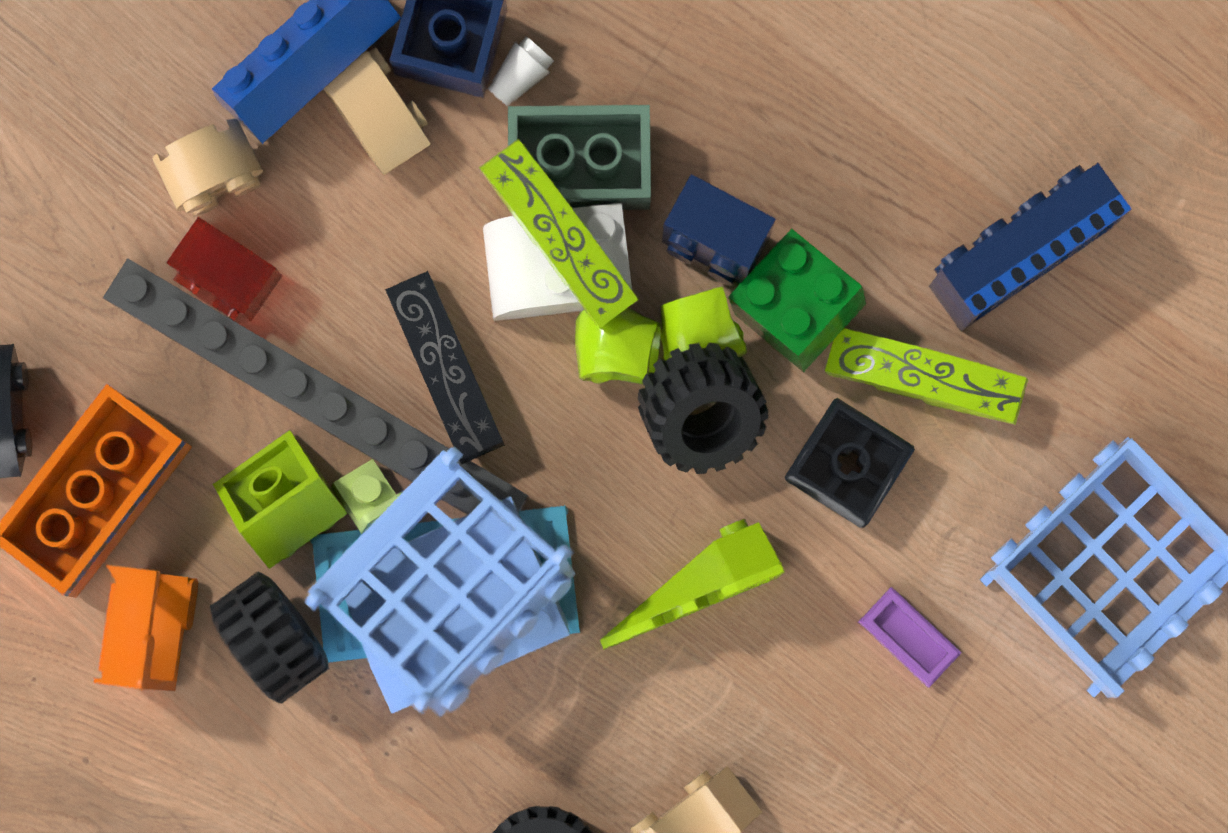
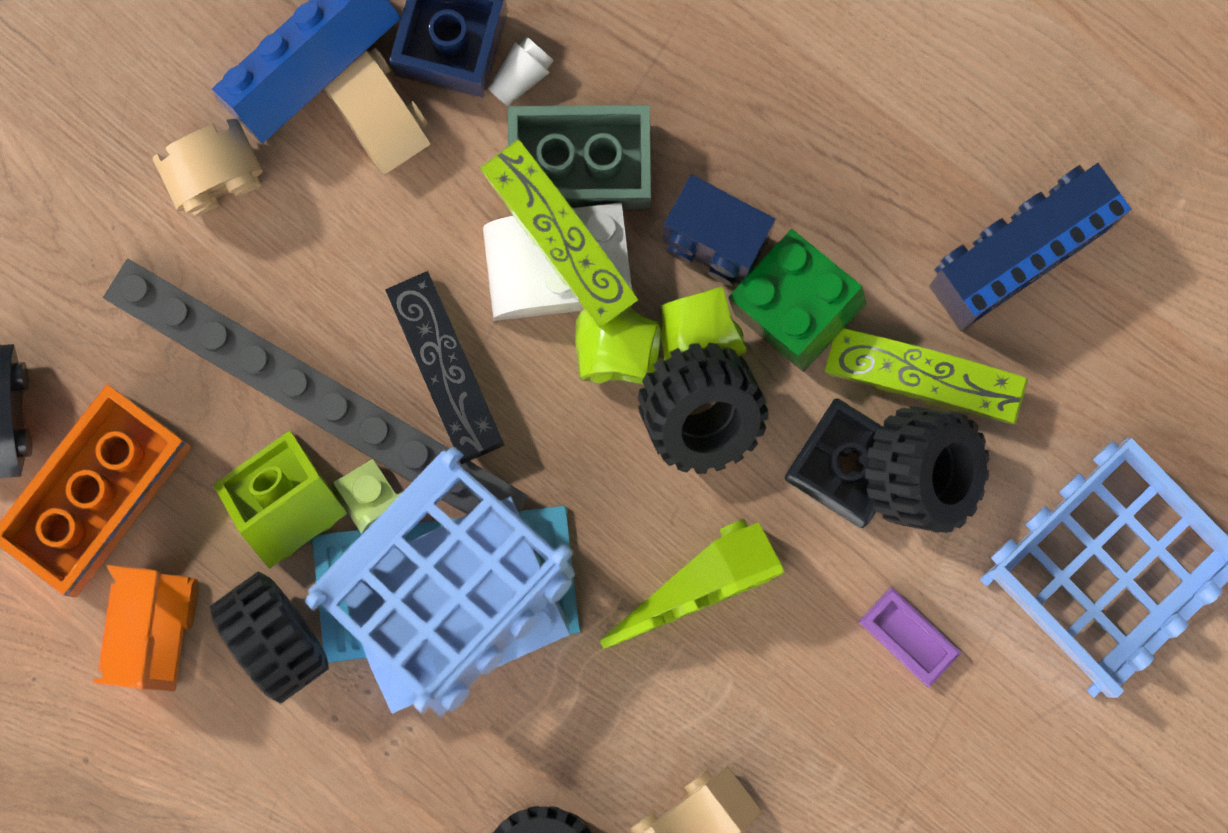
(224, 270): clear red brick -> none
(927, 469): none -> black tyre

